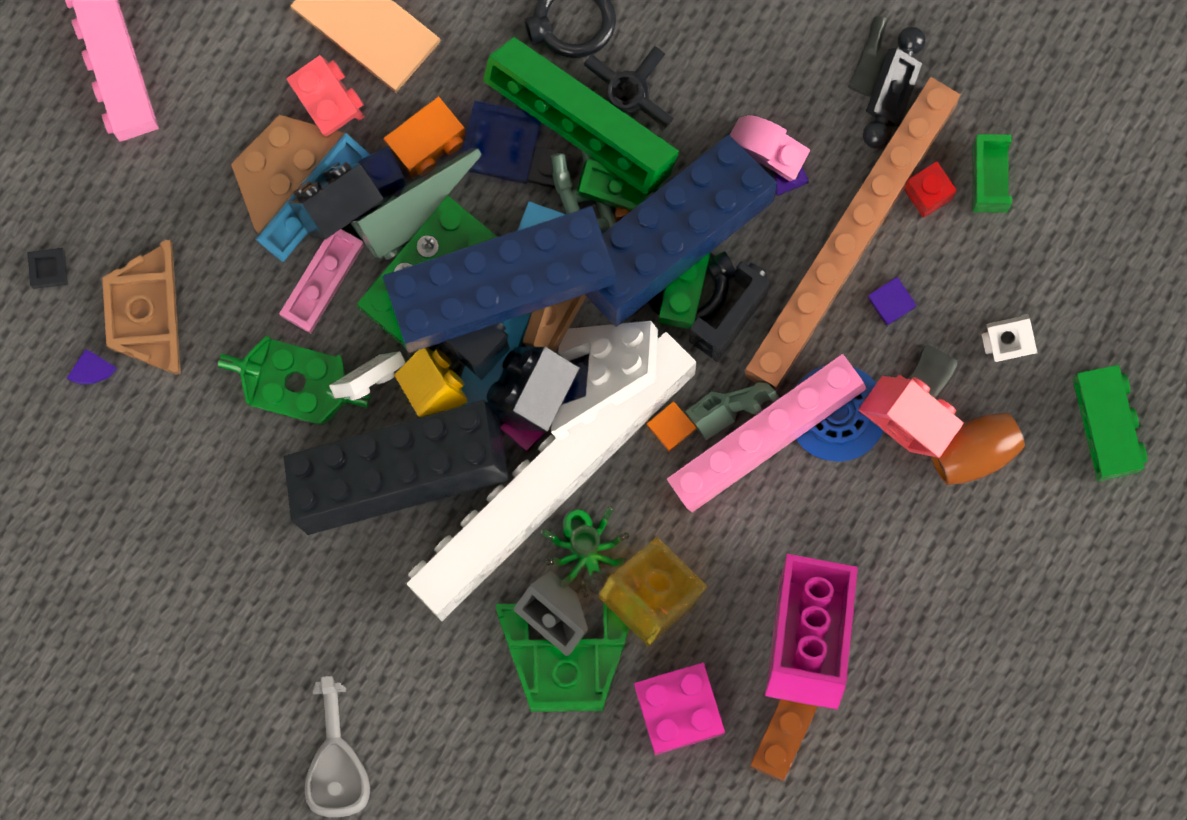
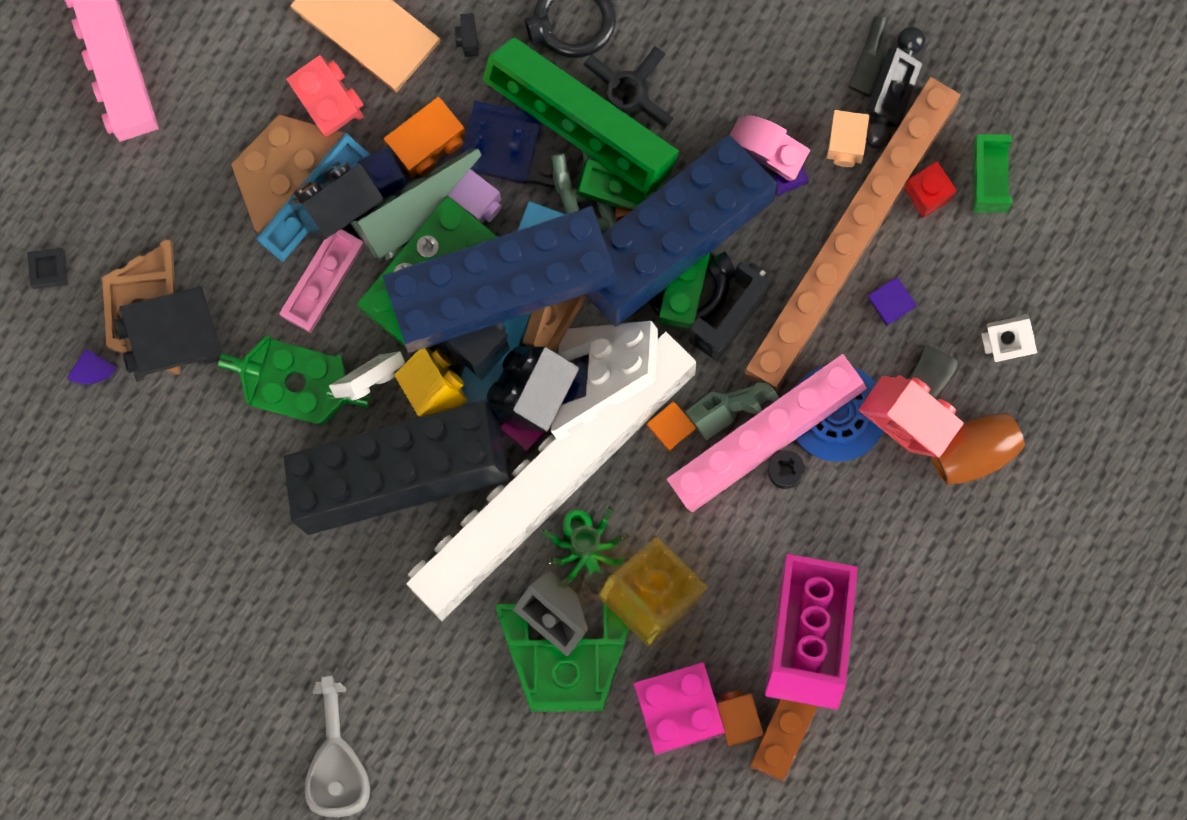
(167, 332): none -> black panel
(466, 35): none -> black plate
(477, 197): none -> lavender brick
(739, 718): none -> dark orange brick
(781, 474): none -> black wheel
(847, 138): none -> light nougat brick
(1109, 422): green brick -> none

